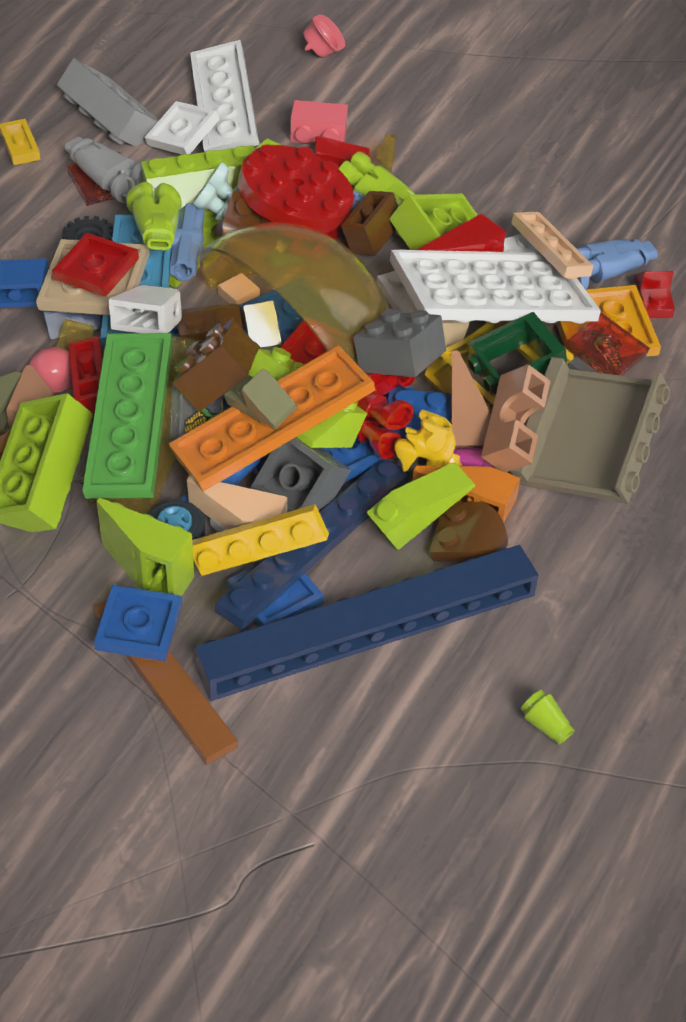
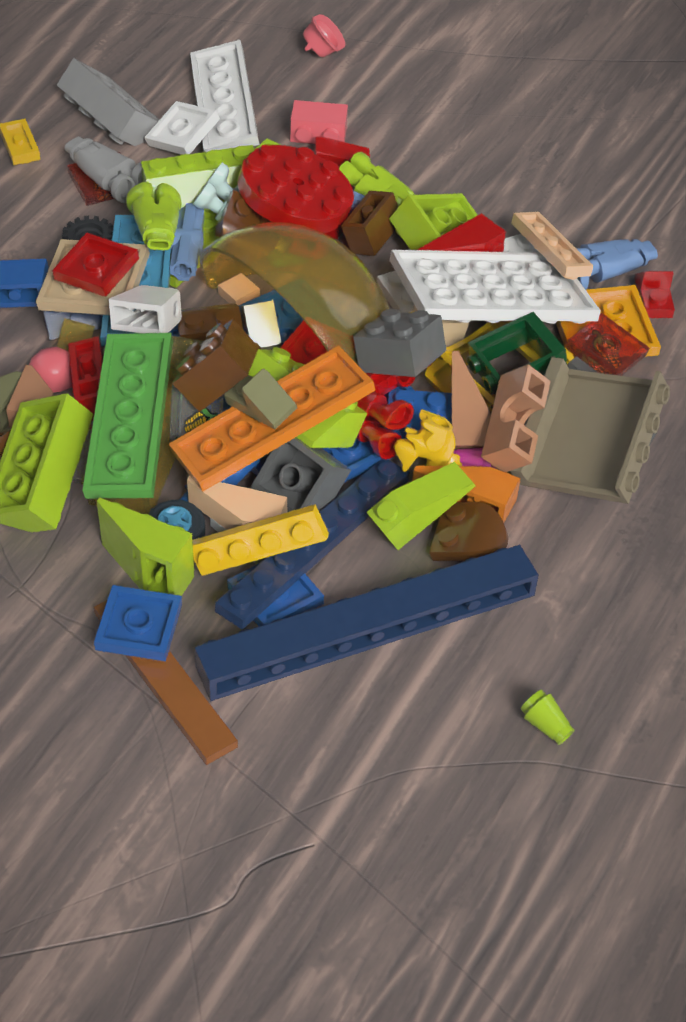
(386, 152): clear yellow plate -> none

